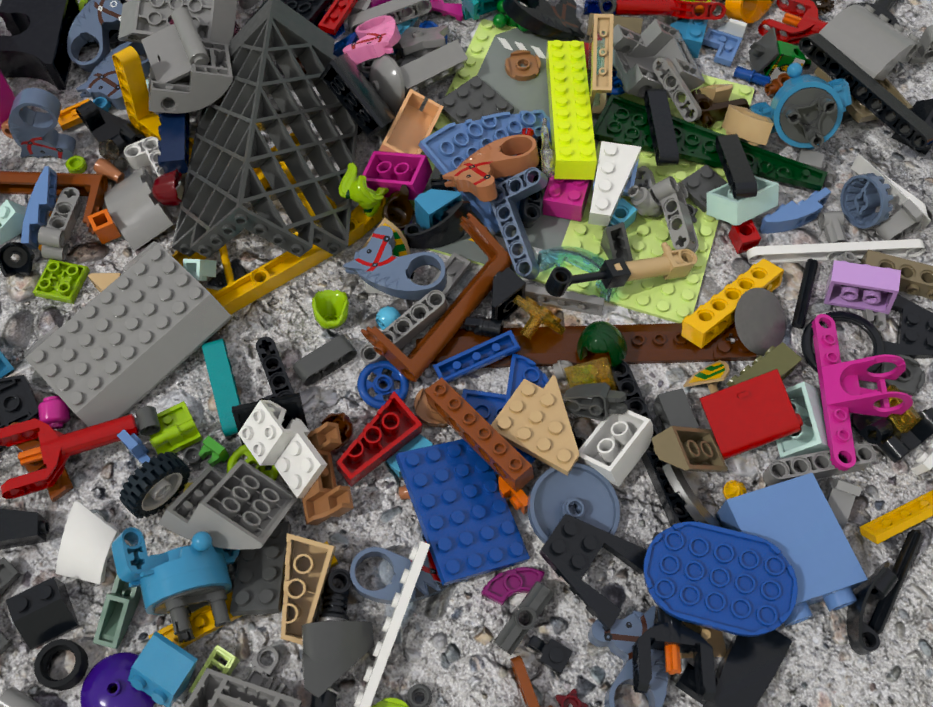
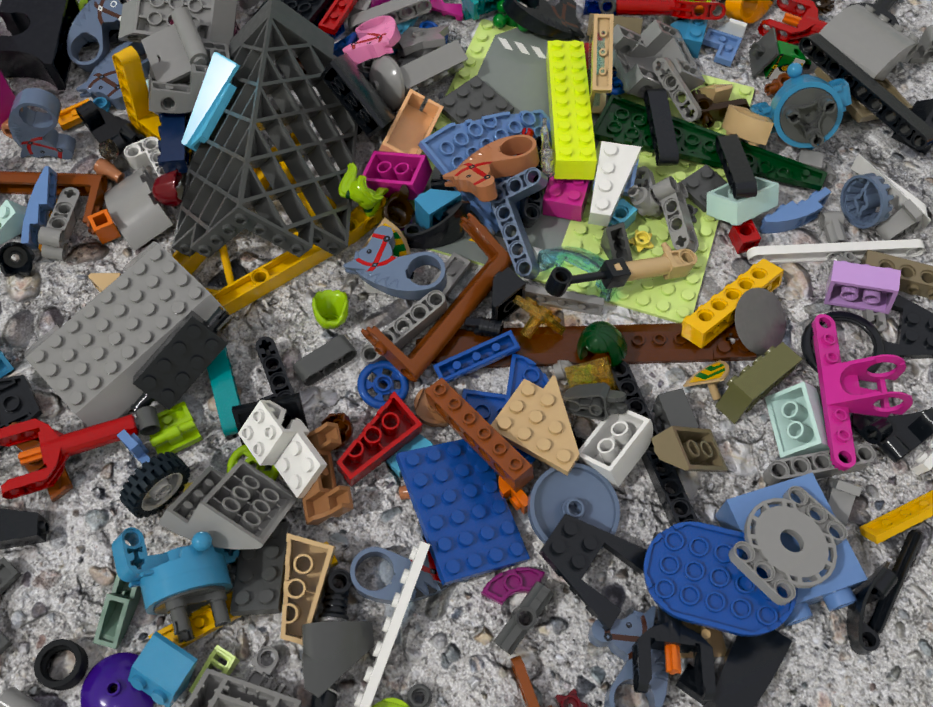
(43, 612): black slope -> none
(54, 412): dark pink head -> none
(61, 281): lime tile -> none
(76, 164): lime tile -> none
(85, 545): white slope -> none
(180, 360): none -> black brick
(193, 451): dark grey plate -> none
(200, 268): light aqua brick -> none
(211, 100): none -> wedge
(215, 449): bright green tile -> none
(386, 316): medium azure piece -> none
(527, 73): medium nougat plate -> none
(553, 654): black plate -> none
(641, 235): none -> light yellow plate
(692, 504): flat silver tile -> none
(733, 488): yellow plate -> none
(751, 76): blue axle -> none
(755, 418): red door -> none
(783, 566): none -> light grey piece
(805, 293): black axle -> none
(905, 421): clear yellow plate -> none
(912, 379): dark grey plate -> none

